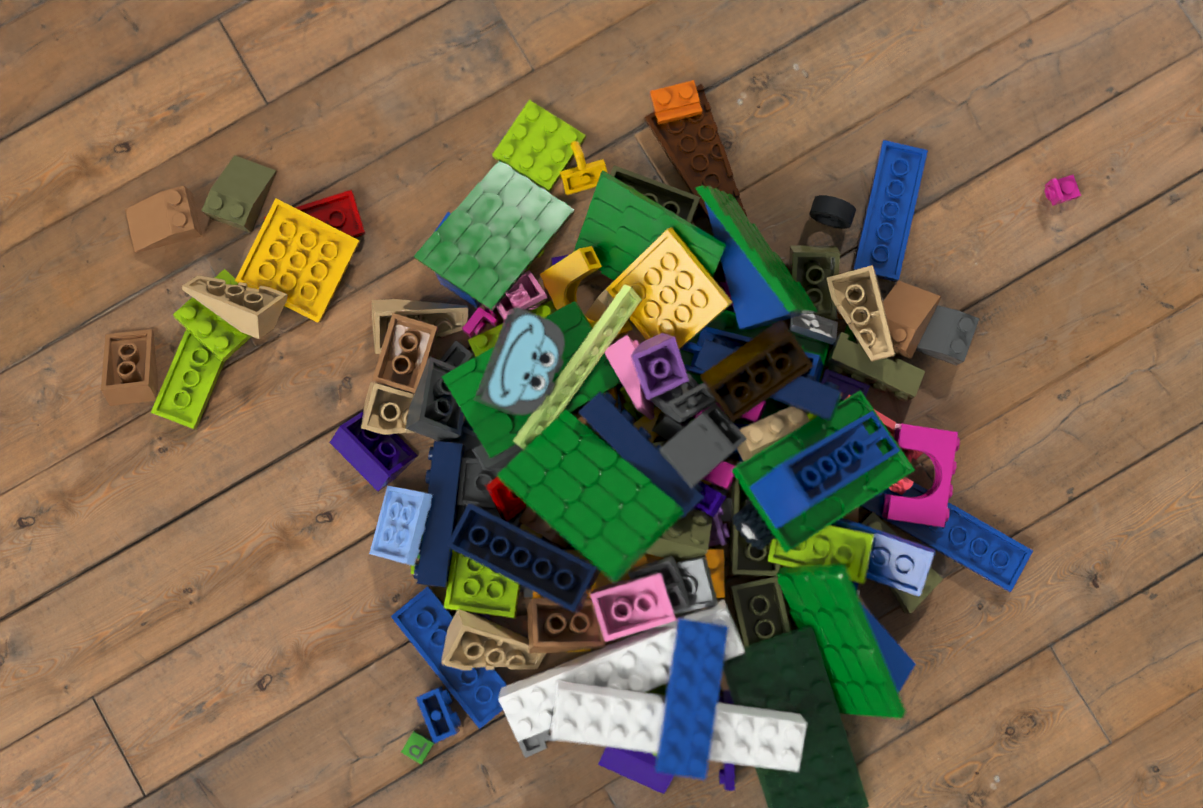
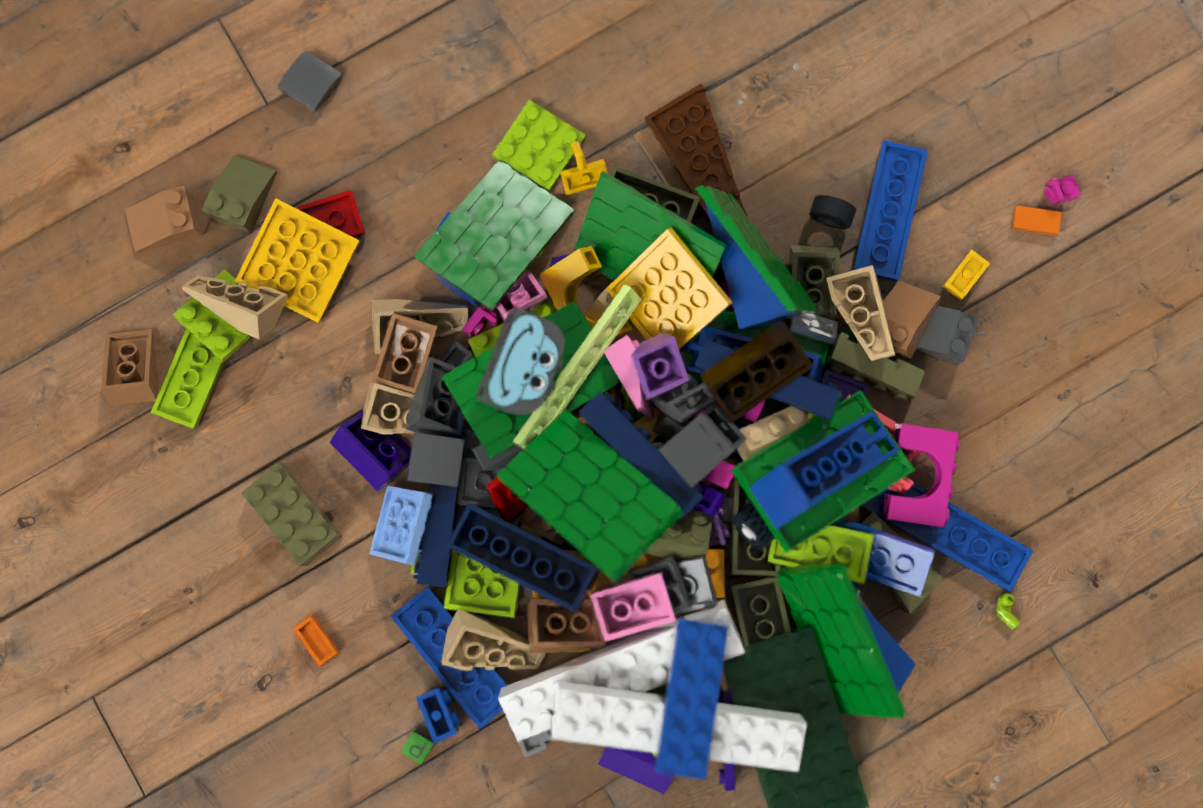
(291, 514): none -> olive brick
(309, 81): none -> dark grey slope
(316, 640): none -> orange tile
(435, 460): none -> dark grey slope
(676, 102): orange plate -> none
(966, 275): none -> yellow plate
(1003, 610): none -> lime arm
(1036, 220): none -> orange tile

